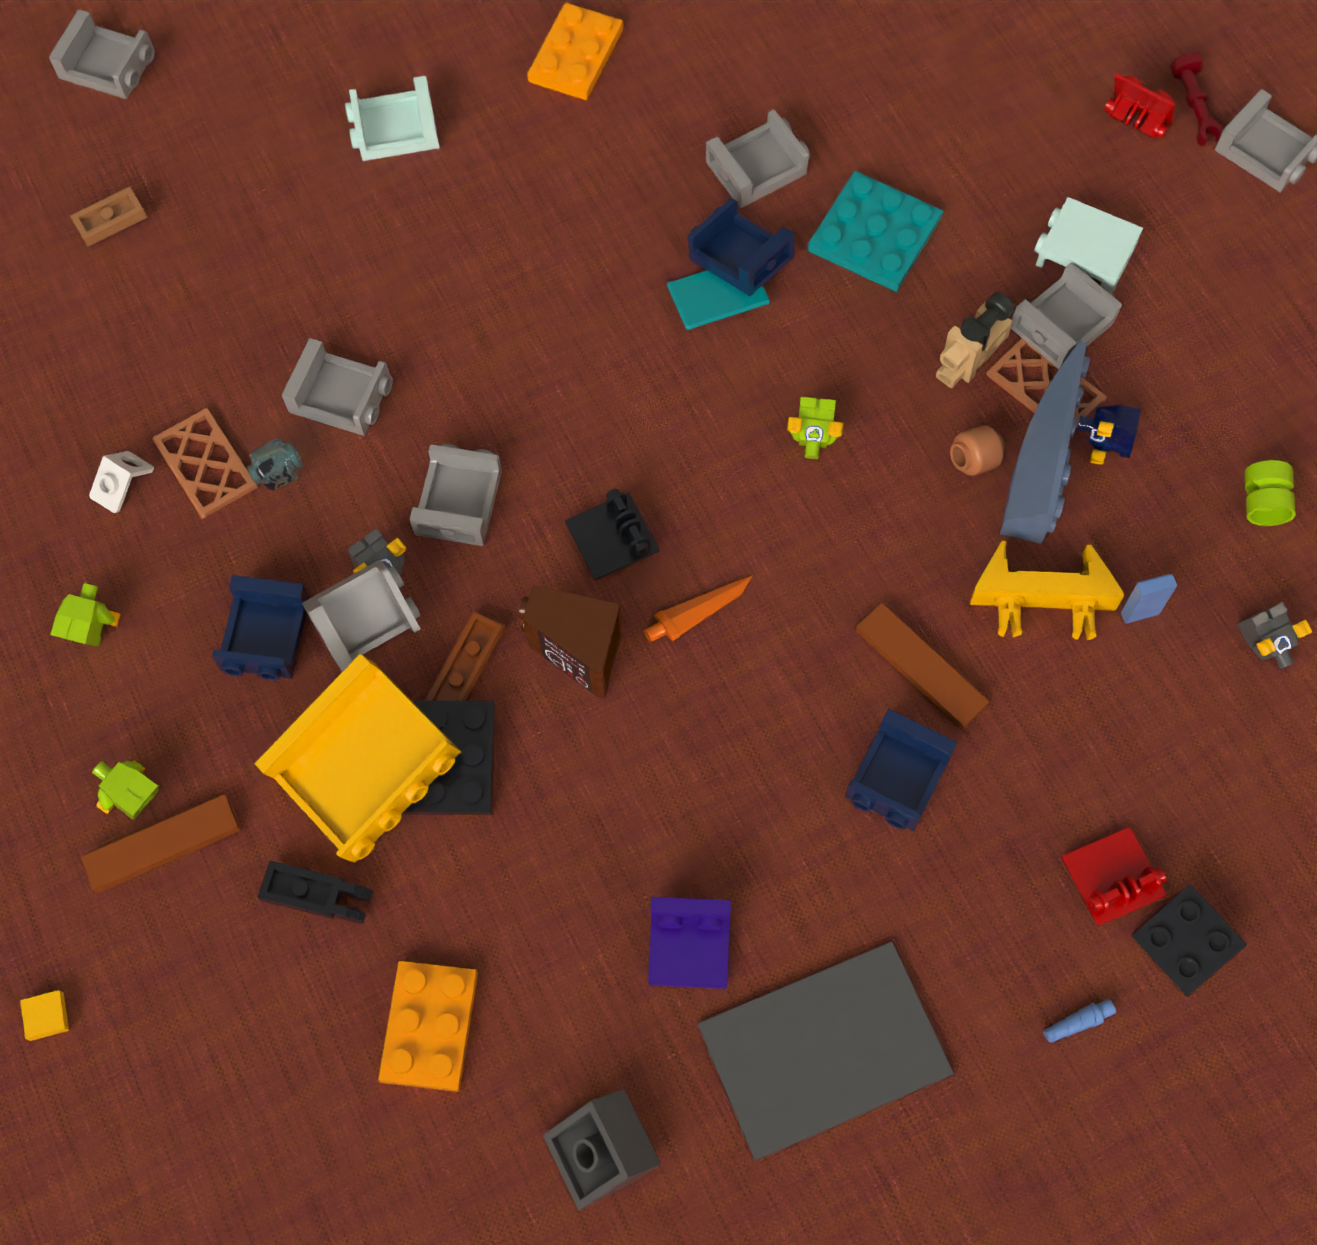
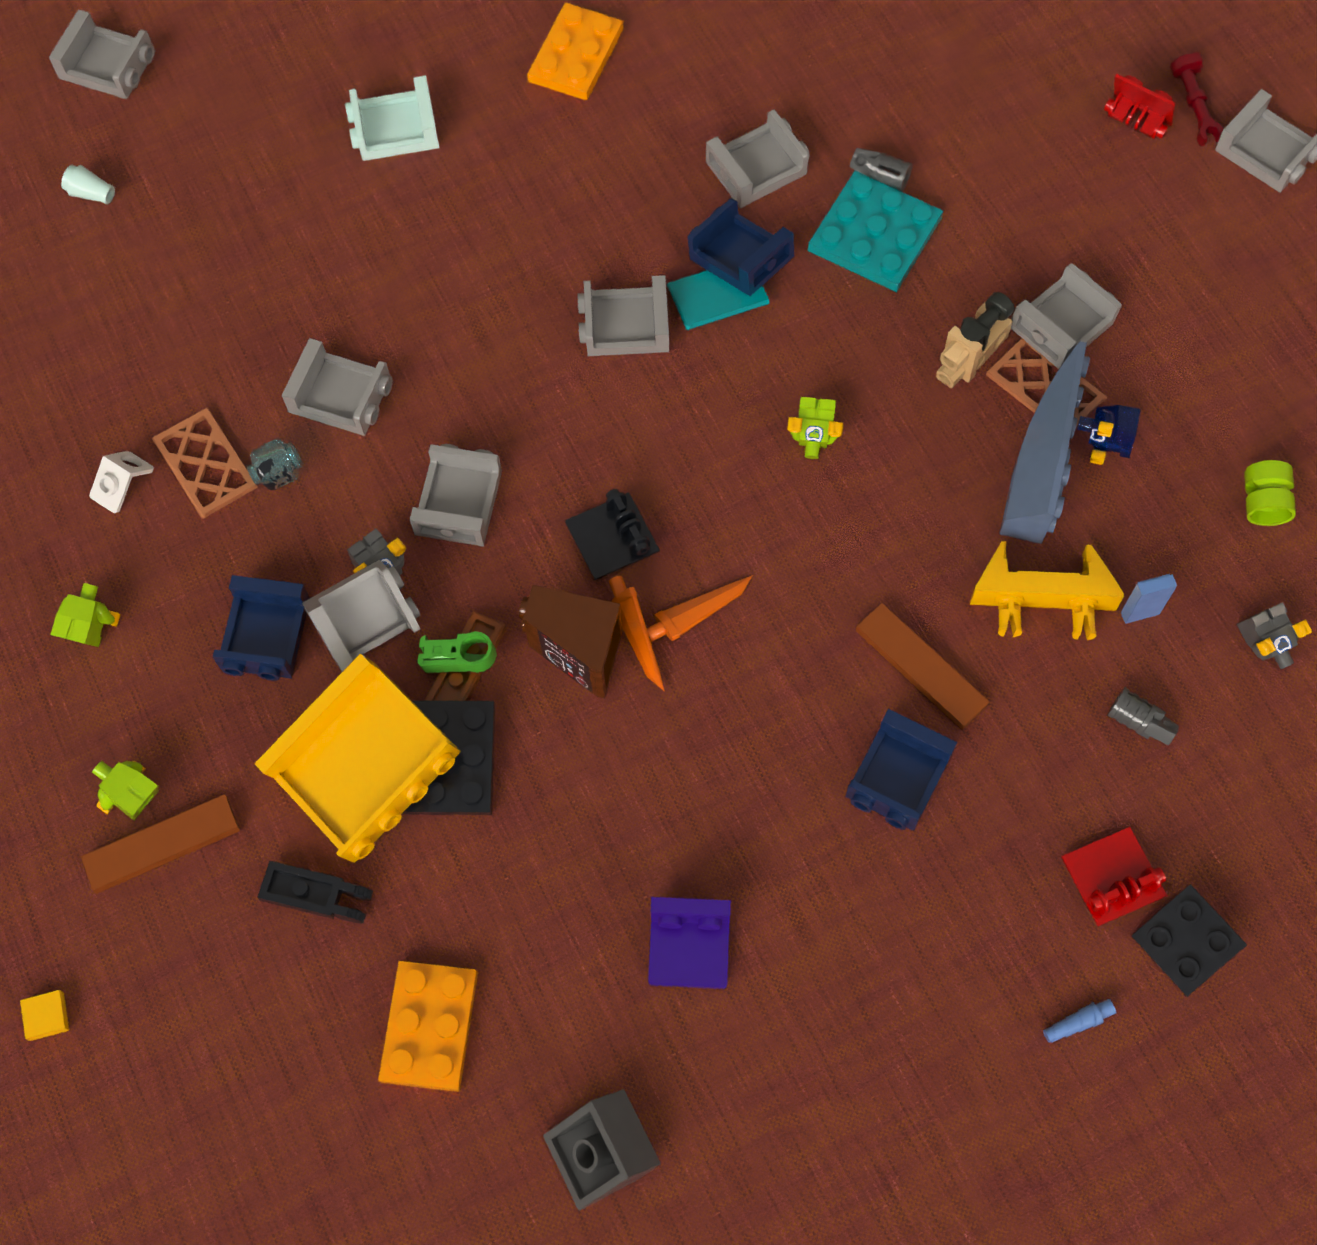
(84, 184): none -> light aqua cone
(108, 216): medium nougat plate -> none
(451, 654): none -> bright green piece
(625, 319): none -> light grey panel
(635, 628): none -> orange bar
(824, 1050): dark grey piece -> none
(872, 165): none -> dark grey hinge
(977, 450): nougat head -> none
(1090, 241): light aqua panel -> none
(1143, 717): none -> dark grey hinge

